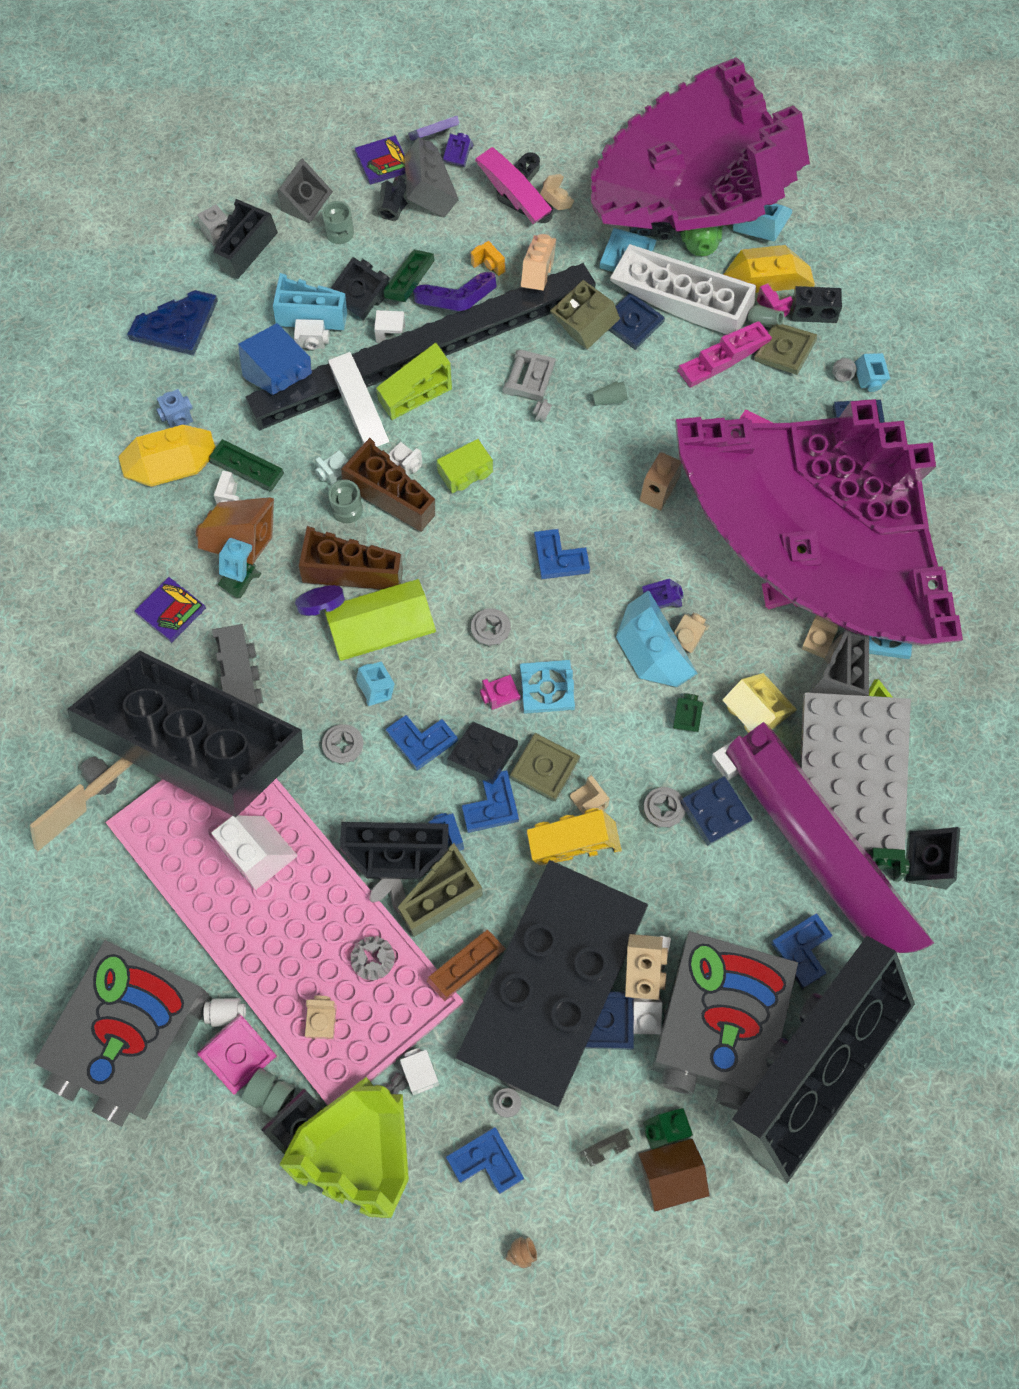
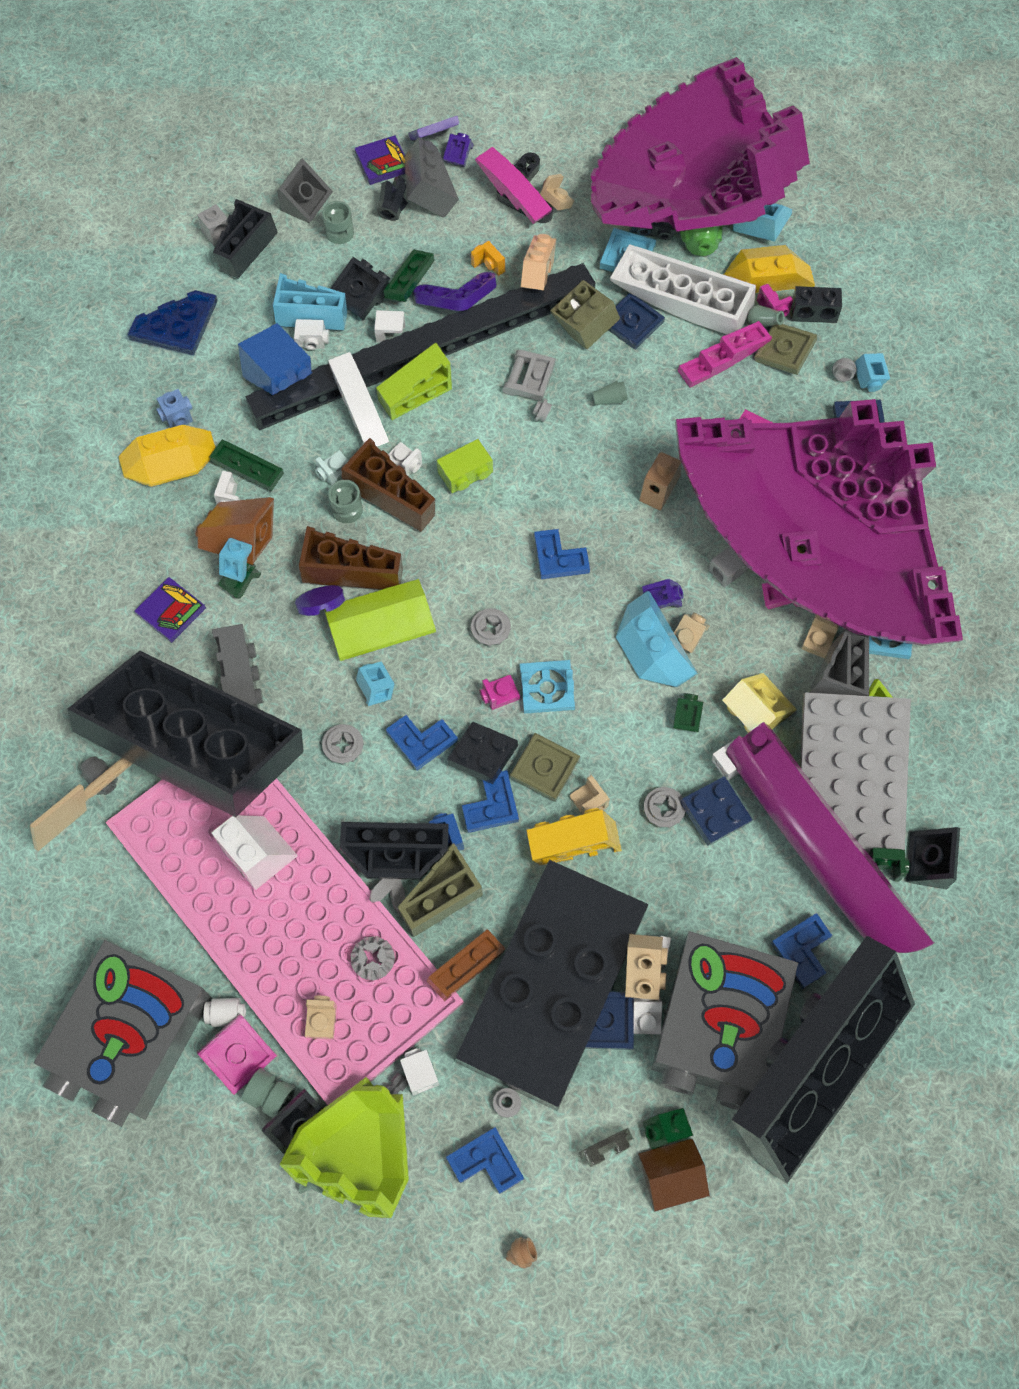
(727, 567): none -> light grey brick

